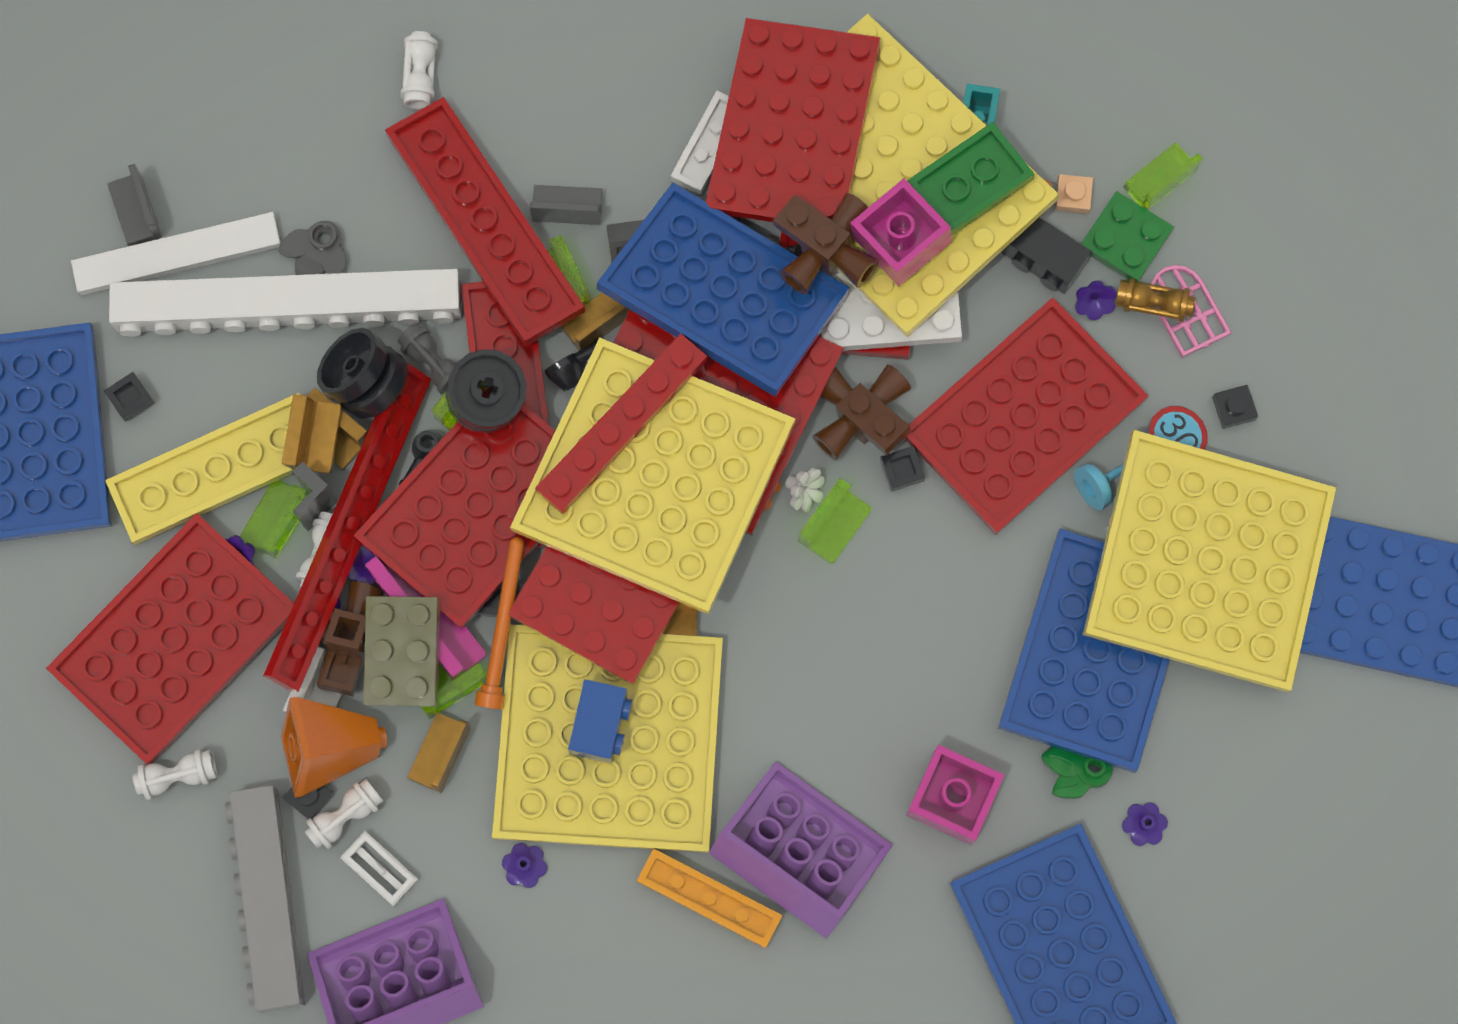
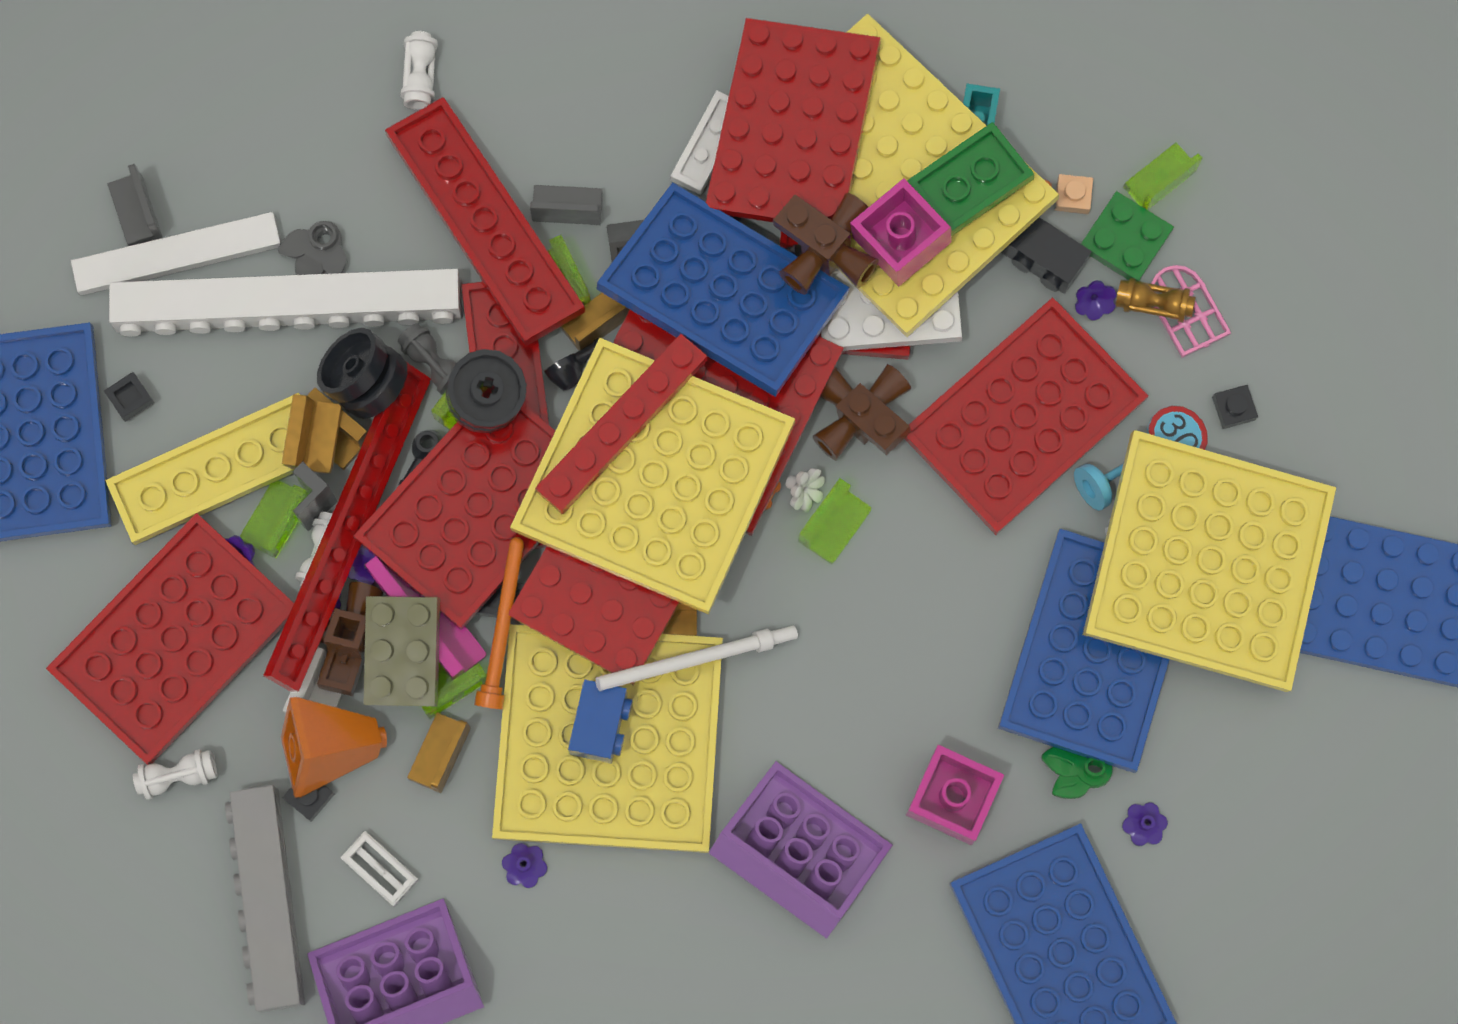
(356, 804): white piece -> none
(709, 898): light orange plate -> none
(759, 641): none -> white bar
(902, 468): black plate -> none

